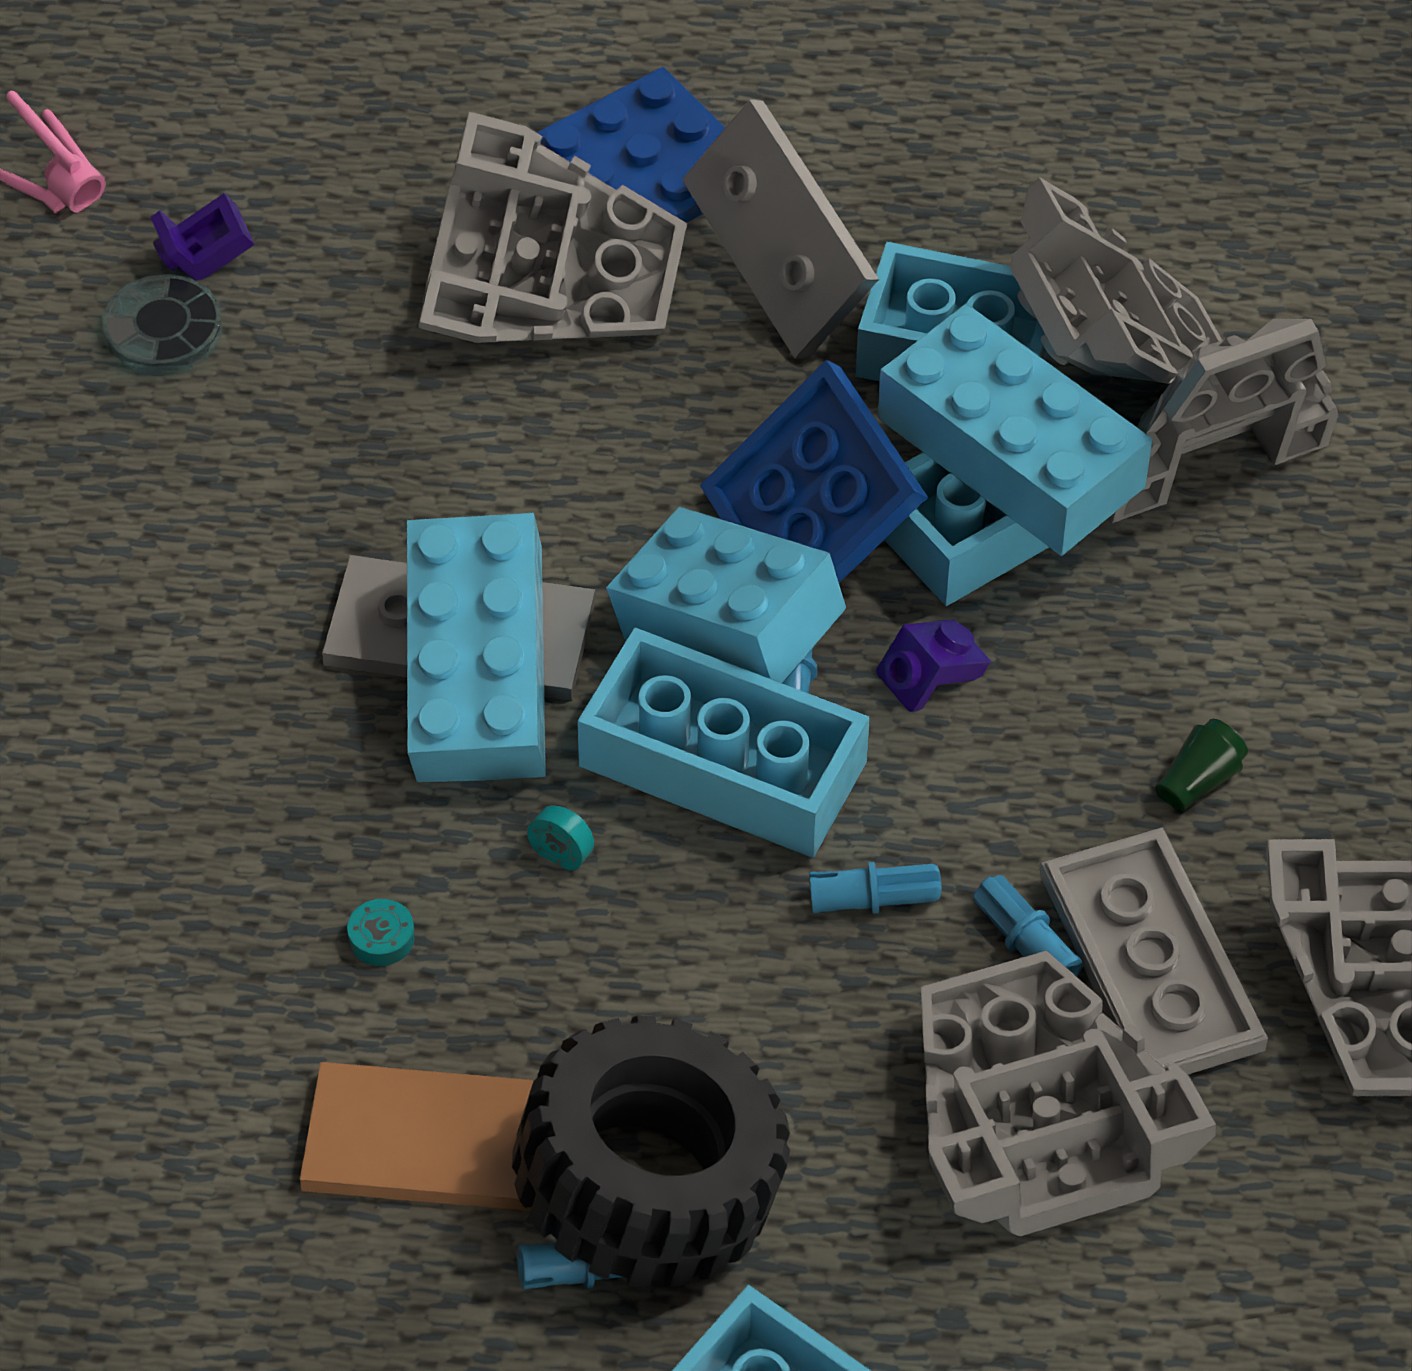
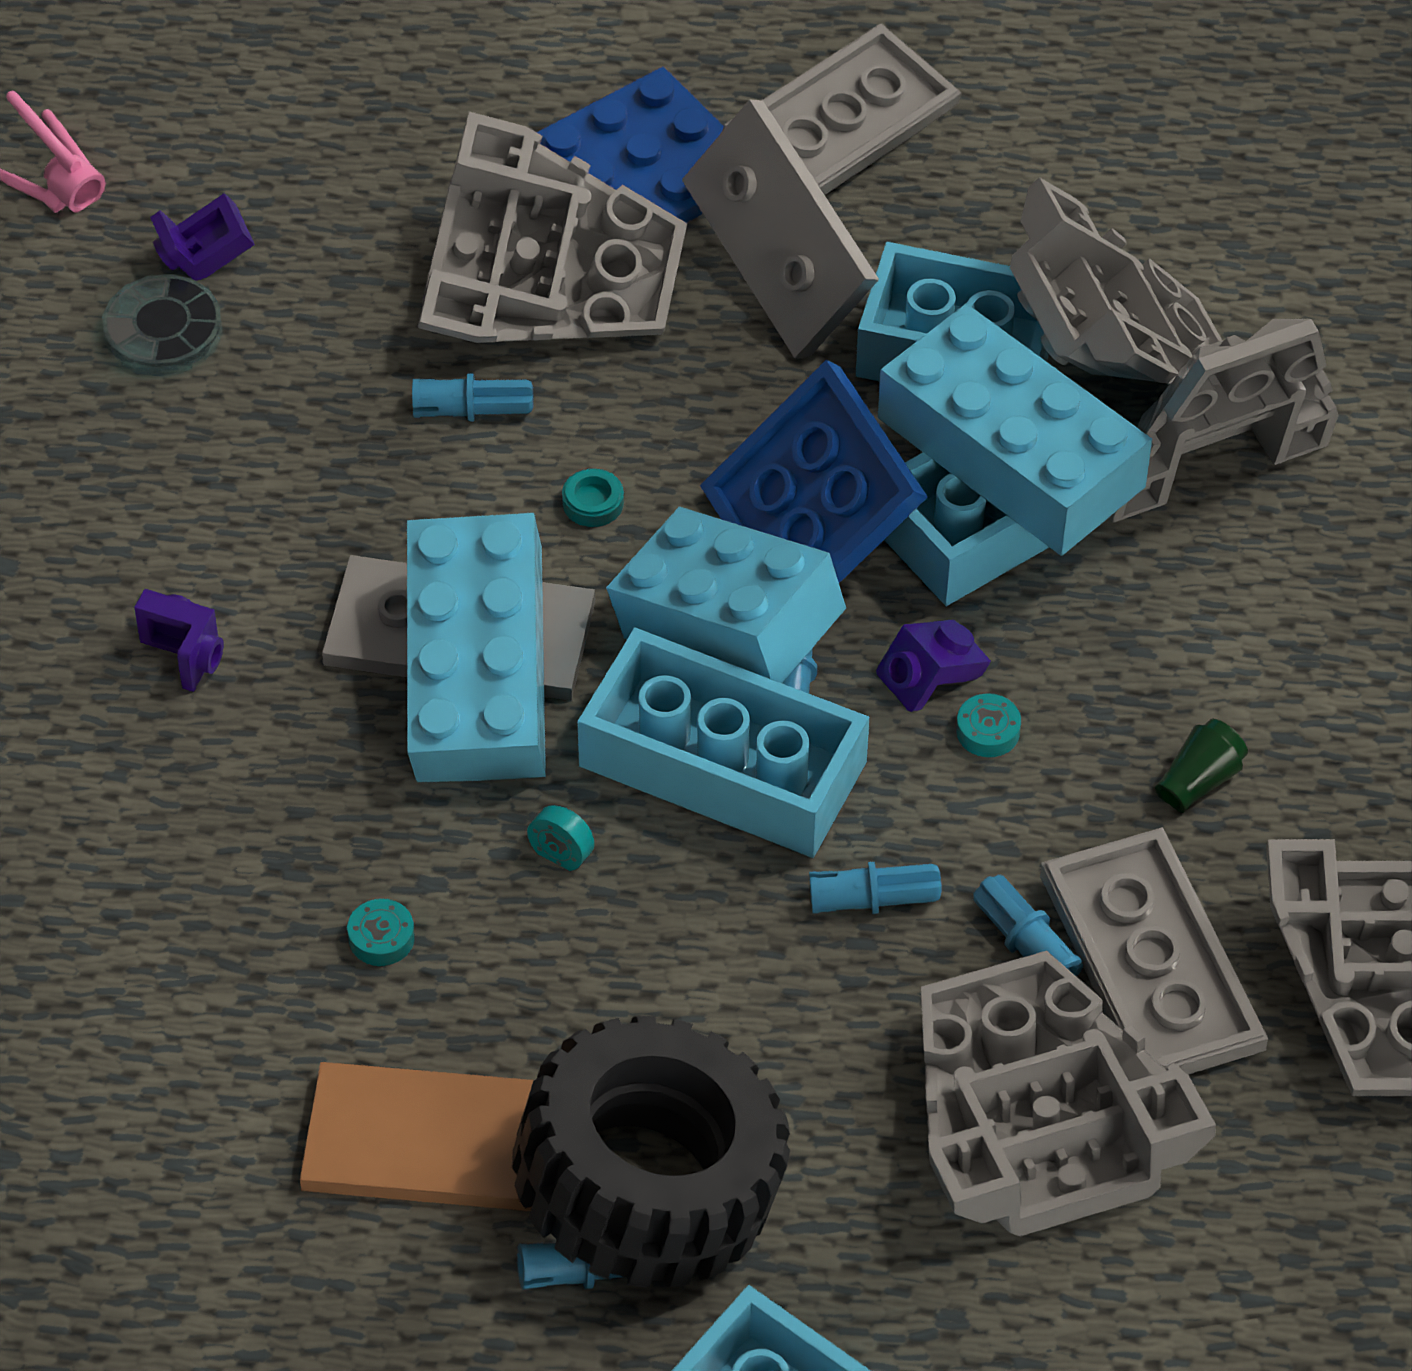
(181, 628): none -> dark purple bracket
(471, 397): none -> dark azure axle
(593, 497): none -> teal tile
(859, 105): none -> light grey plate
(988, 725): none -> teal tile

